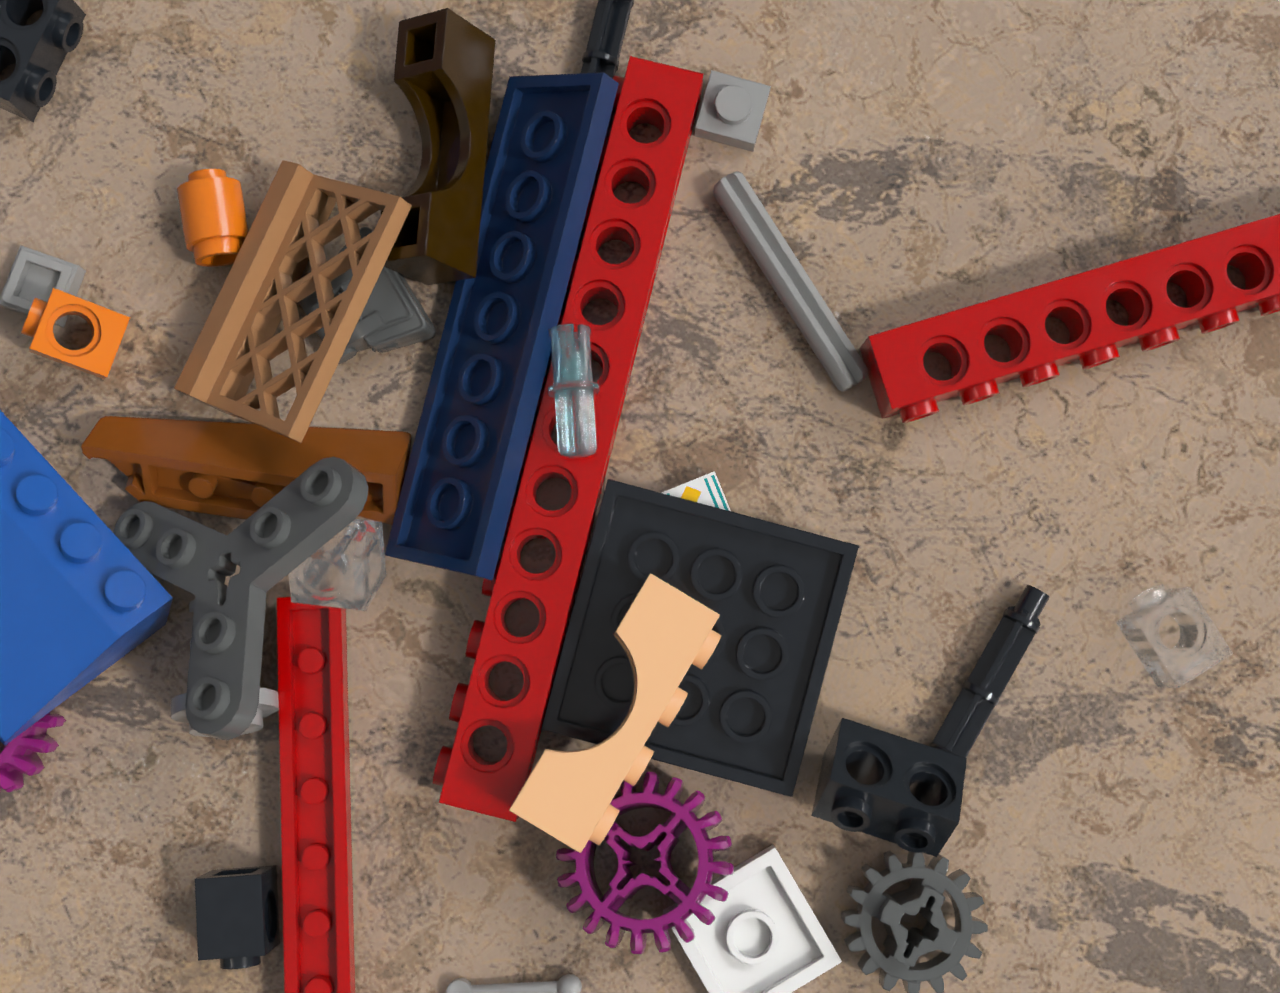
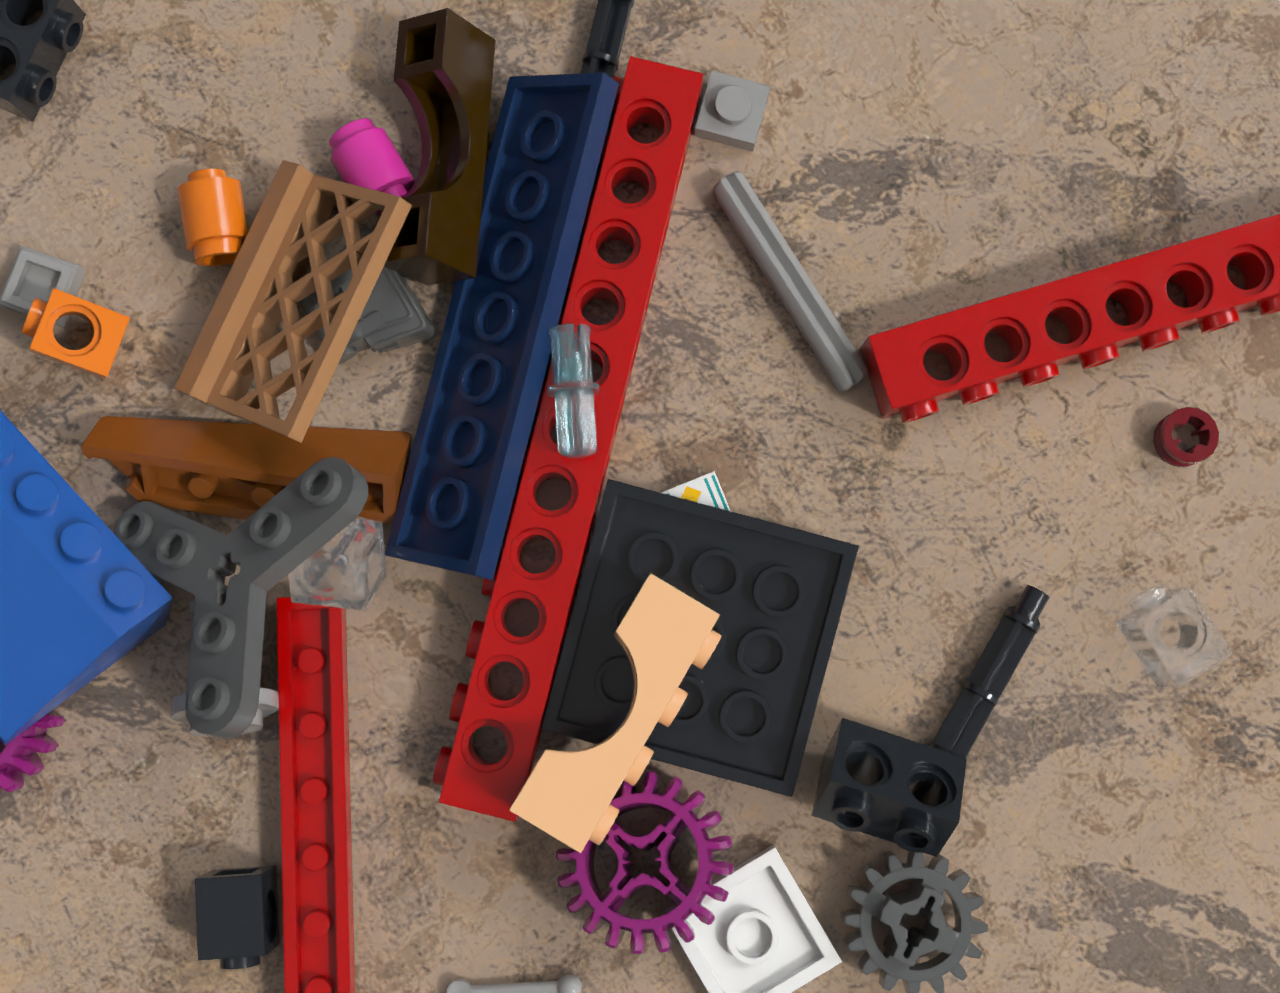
(369, 159): none -> dark pink brick
(1204, 427): none -> dark red bush

